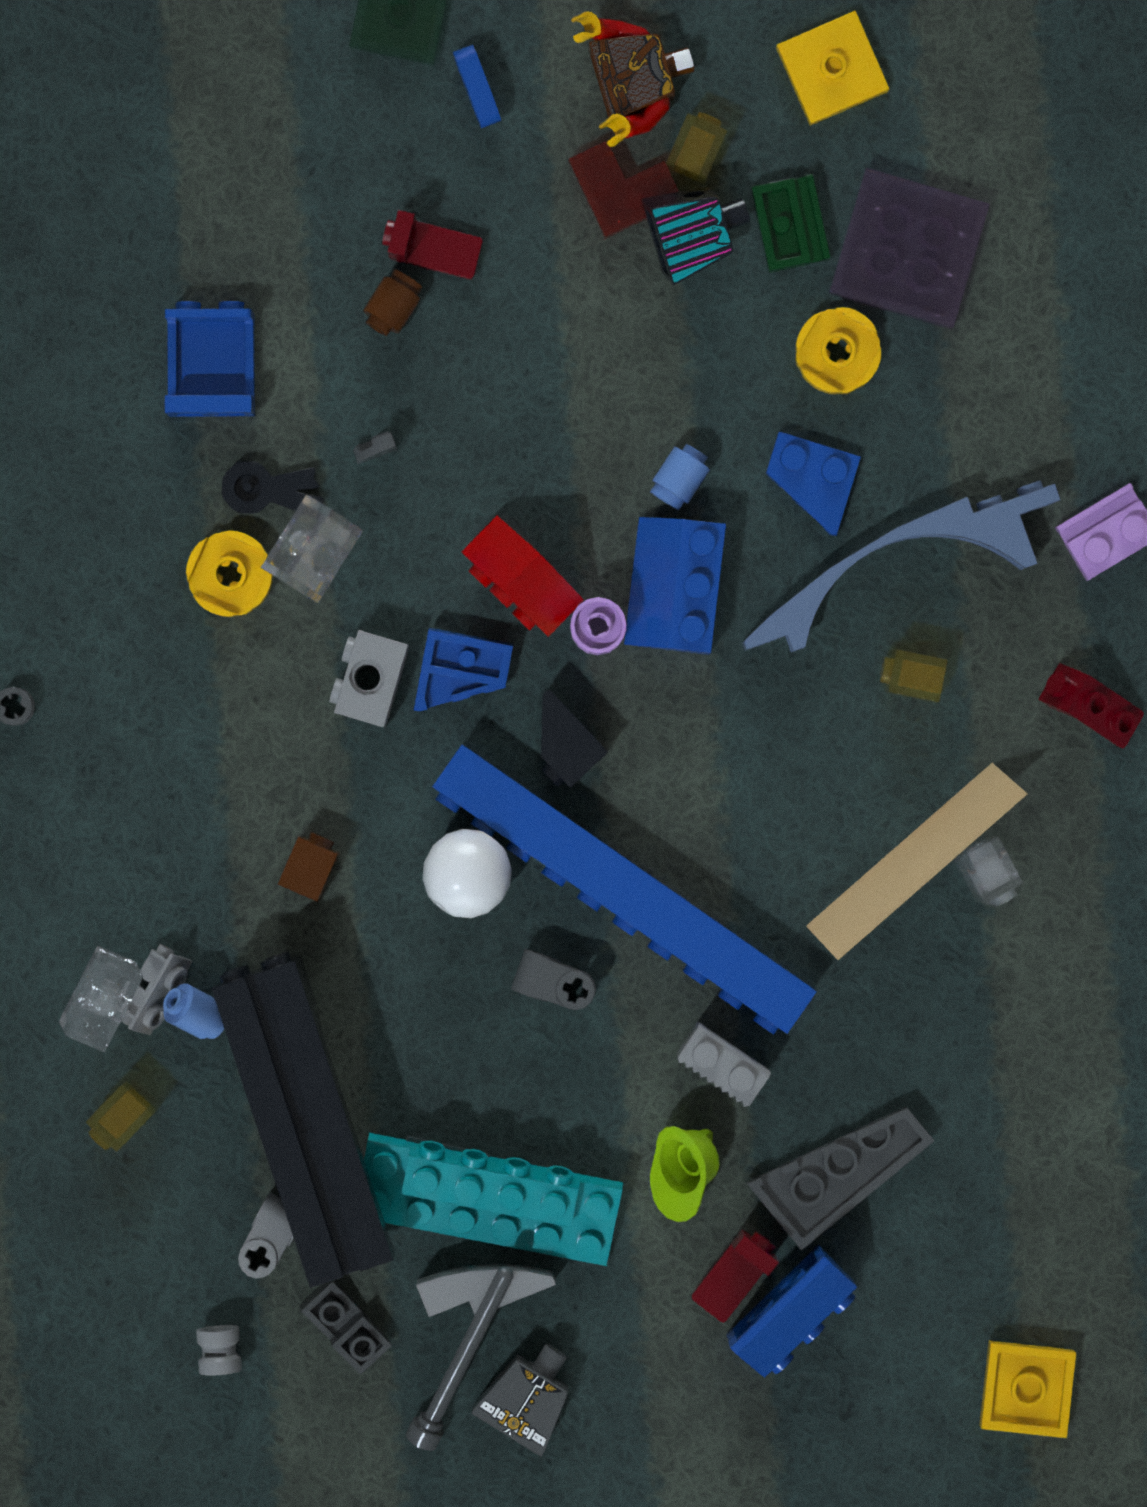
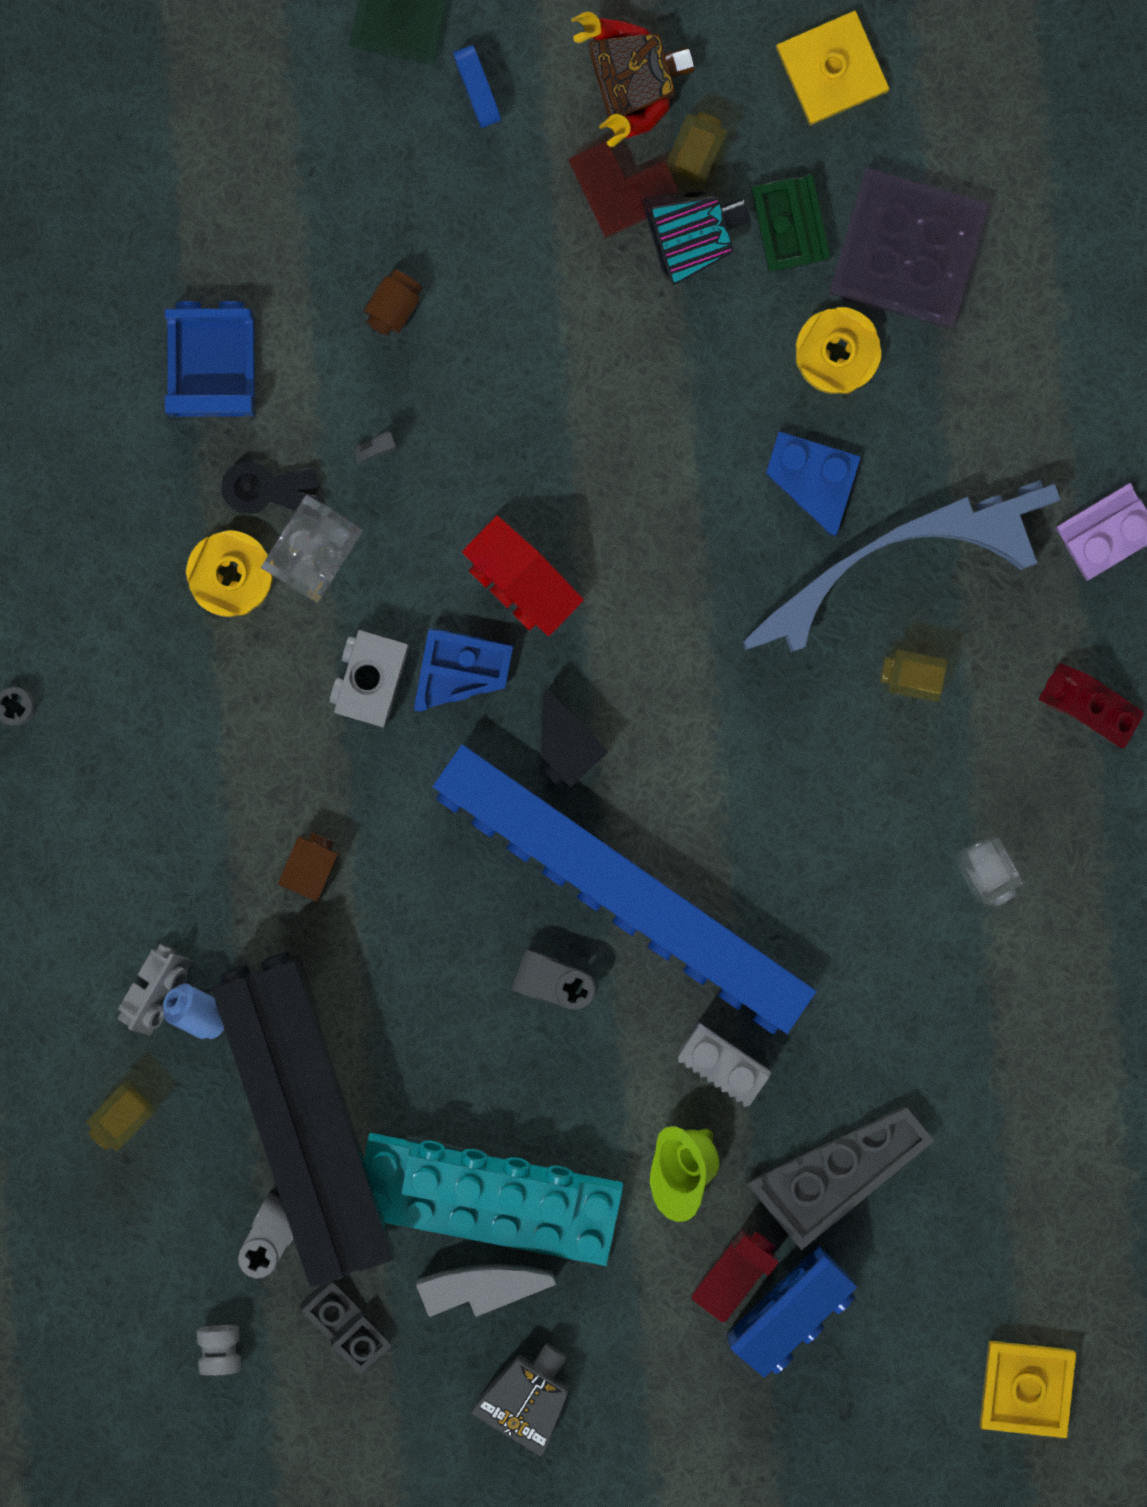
(101, 998): clear brick -> none
(426, 1429): dark grey piece -> none
(431, 246): dark red bracket -> none
(467, 873): white piece -> none
(598, 626): lavender wheel -> none
(675, 584): blue slope -> none
(680, 476): medium blue brick -> none
(916, 860): tan sticker -> none

